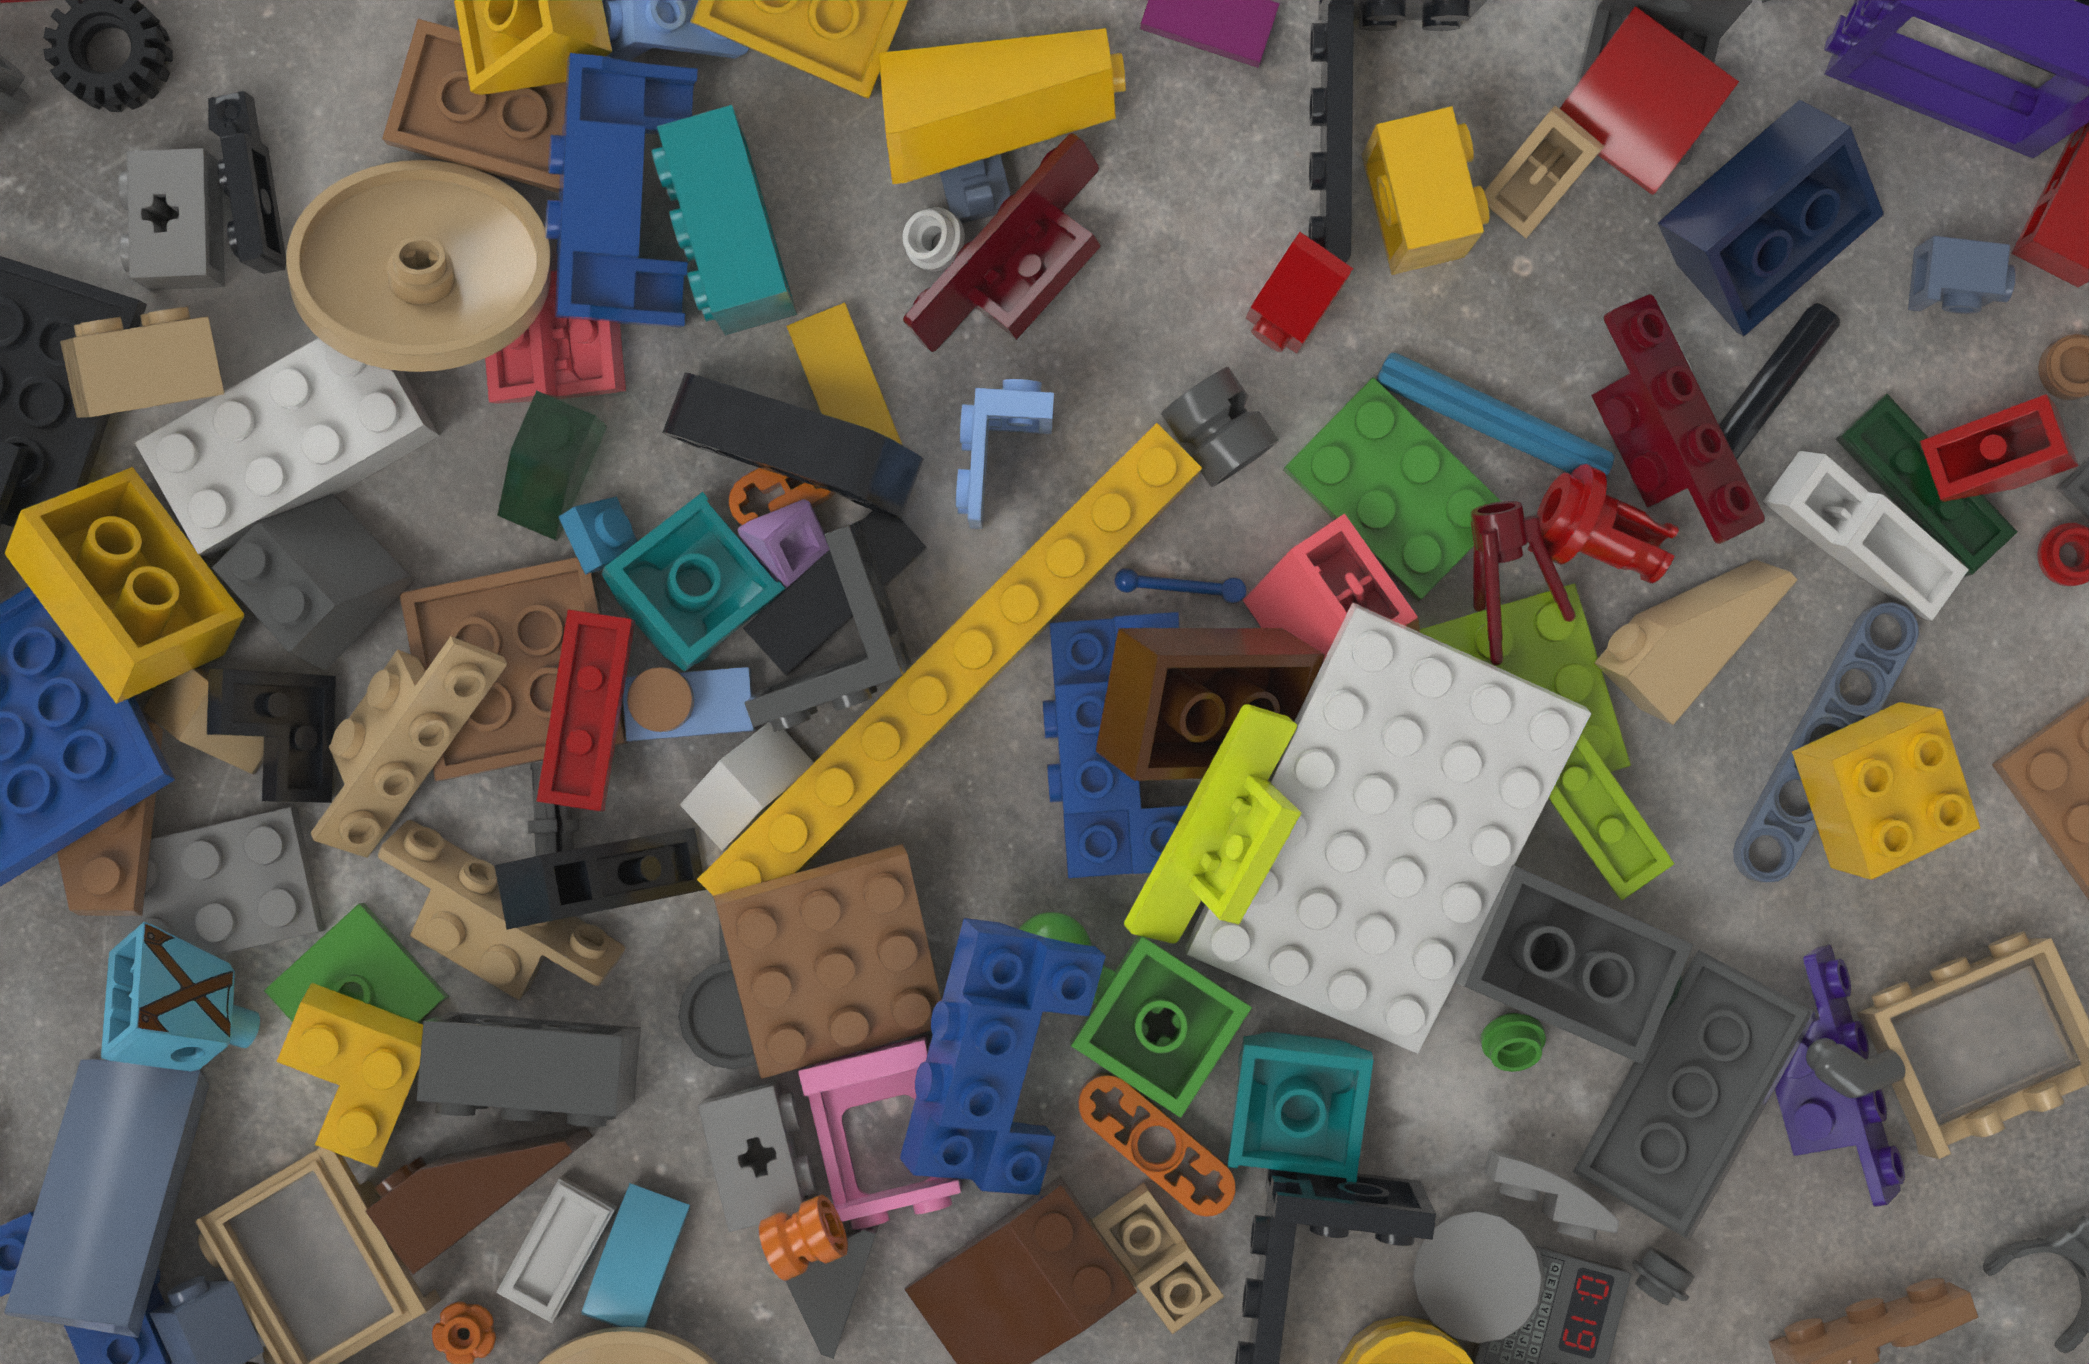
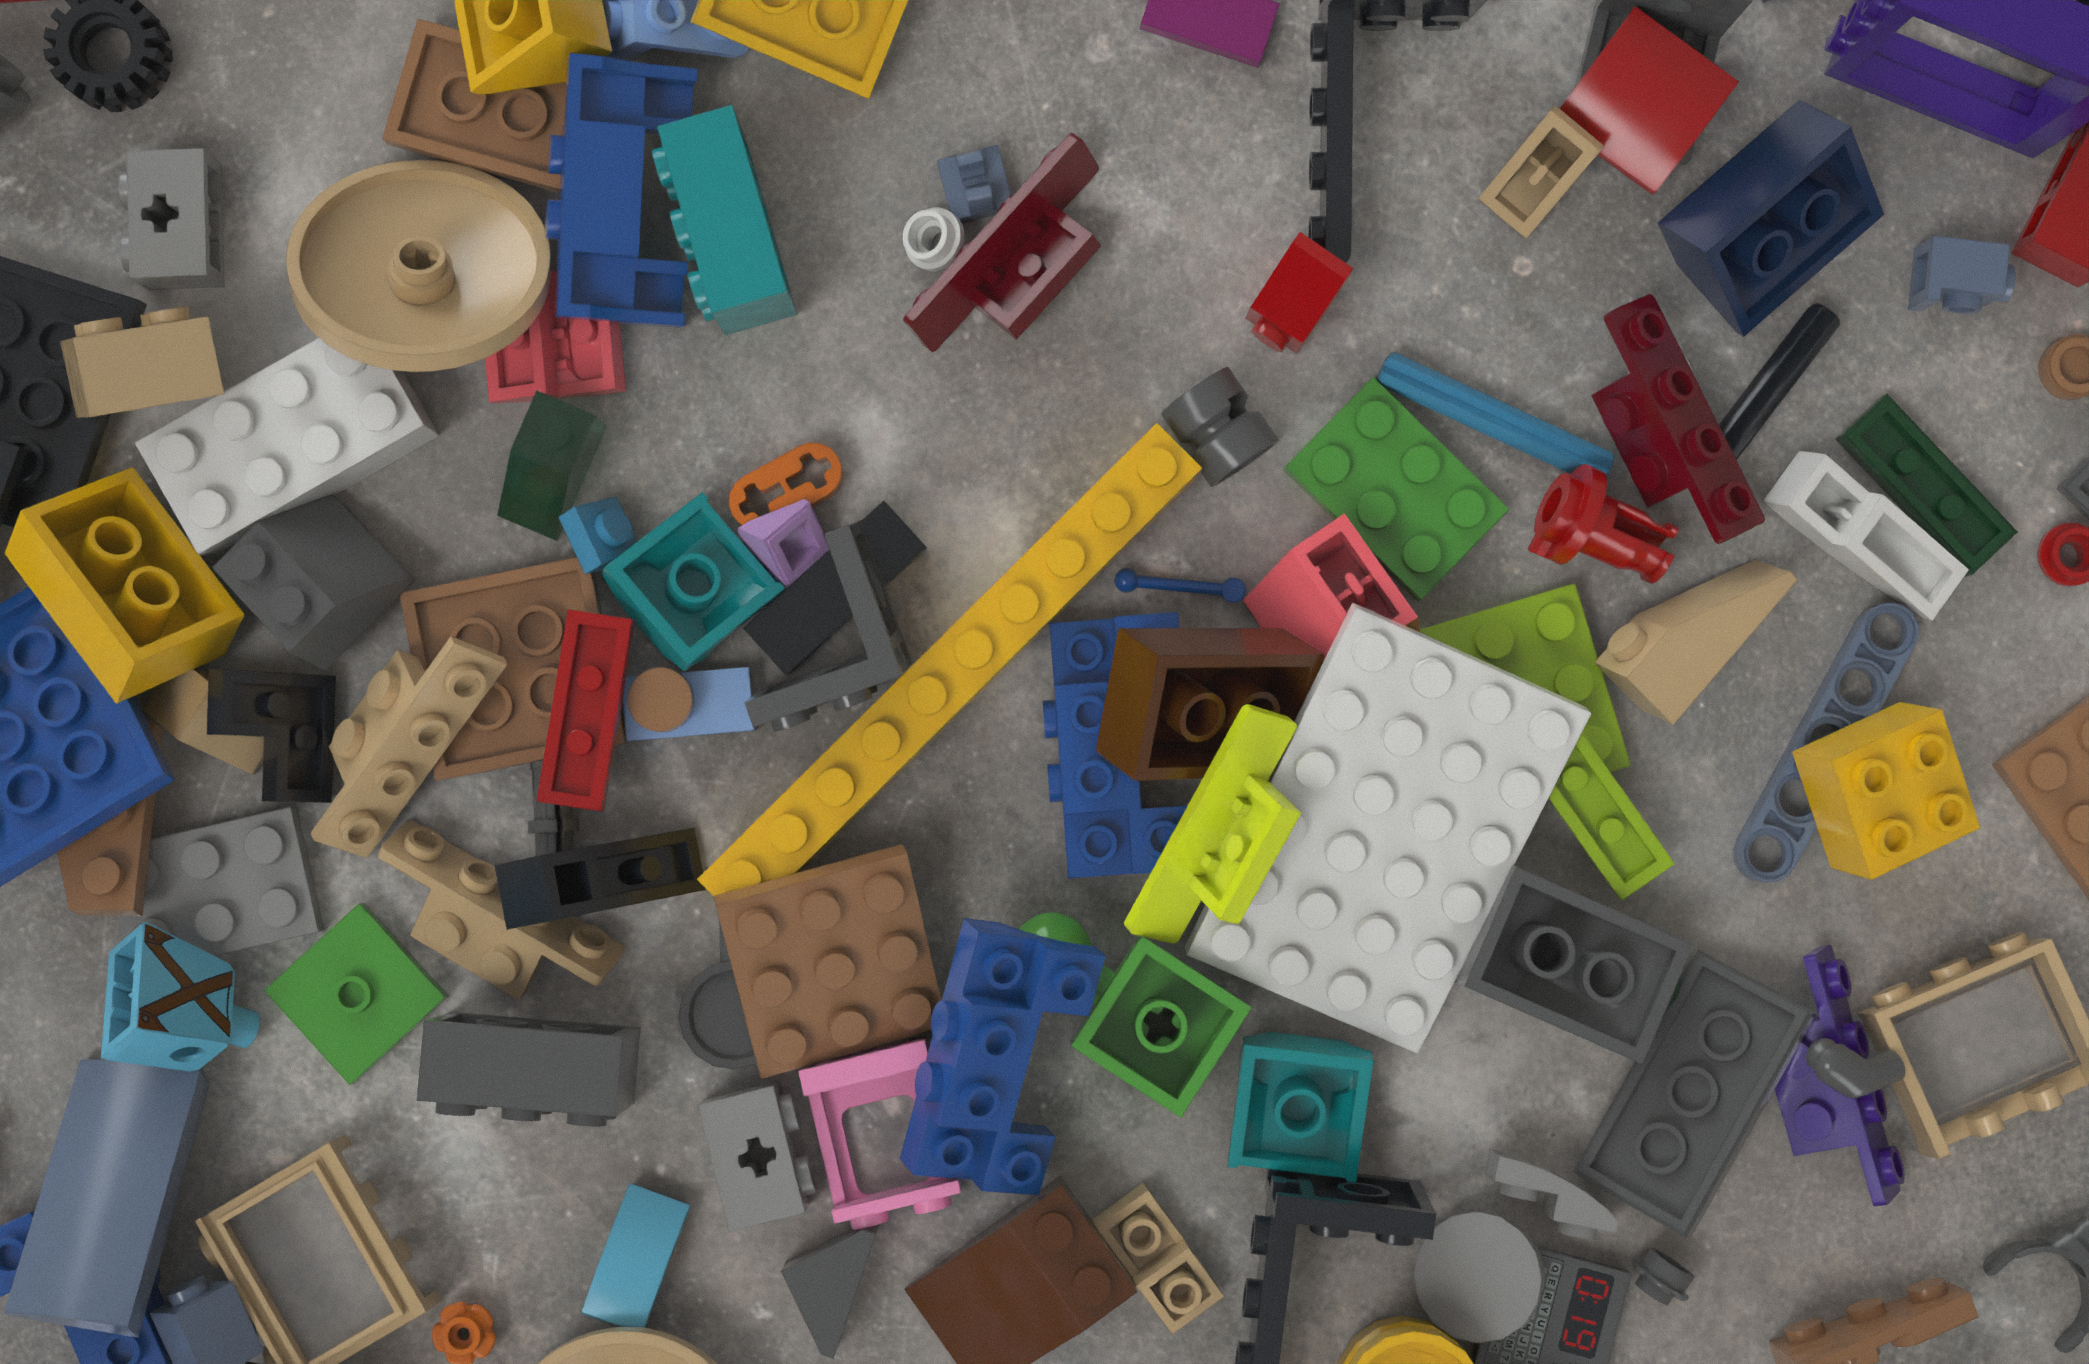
(248, 182): black hinge -> none
(367, 1055): yellow brick -> none
(439, 1203): reddish brown slope -> none
(557, 1249): white tile -> none
(745, 784): white slope -> none
(794, 443): black beam -> none
(804, 1237): orange wheel -> none
(841, 370): yellow tile -> none
(993, 97): yellow slope -> none
(1014, 408): light blue bracket -> none
(1203, 1162): orange beam -> none
(1424, 189): yellow brick -> none
(1498, 538): dark red plant -> none
(1513, 1041): bright green plate -> none
(2000, 451): red slope -> none

